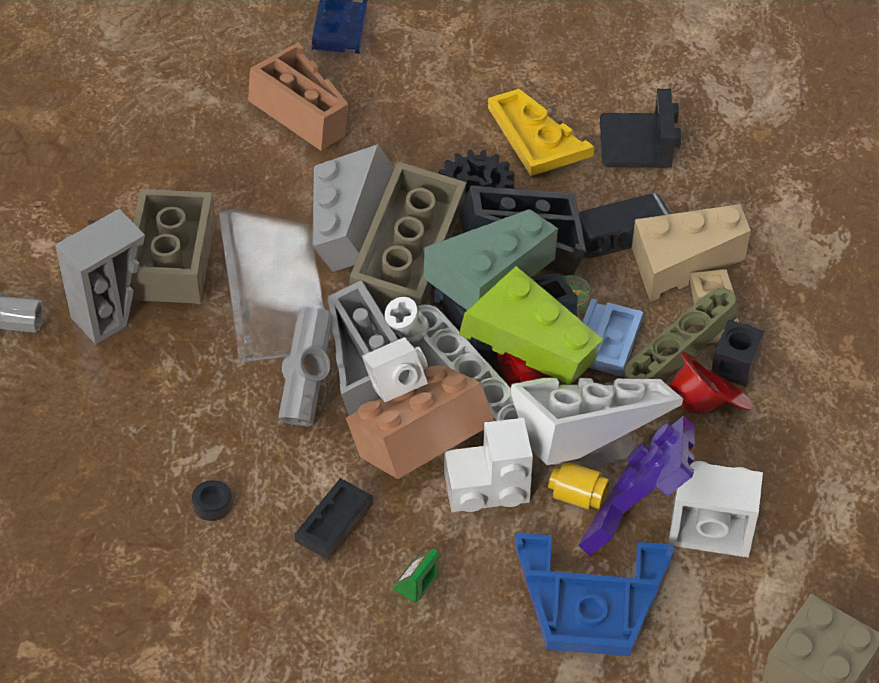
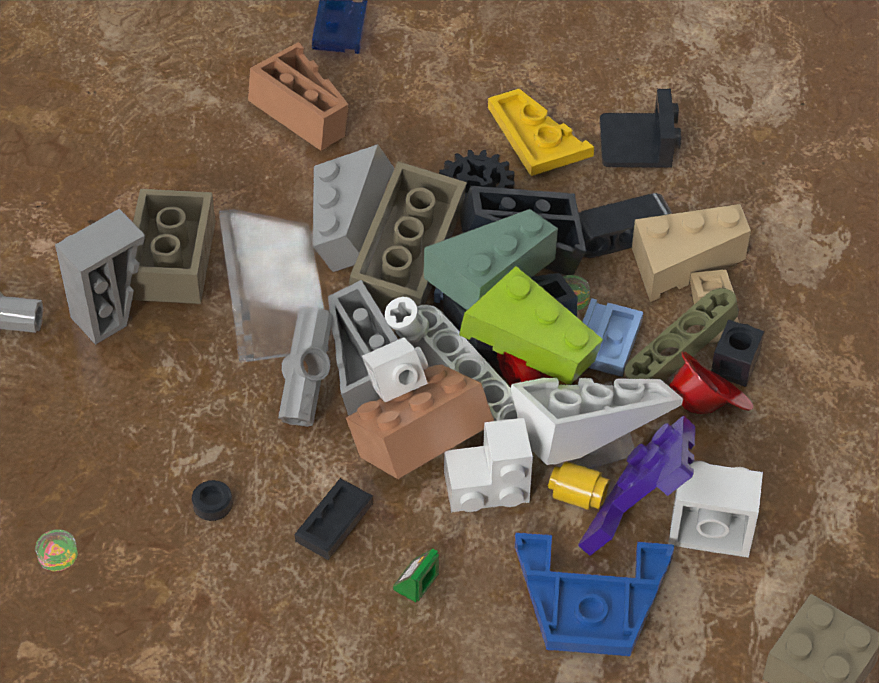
(56, 550): none -> clear tile

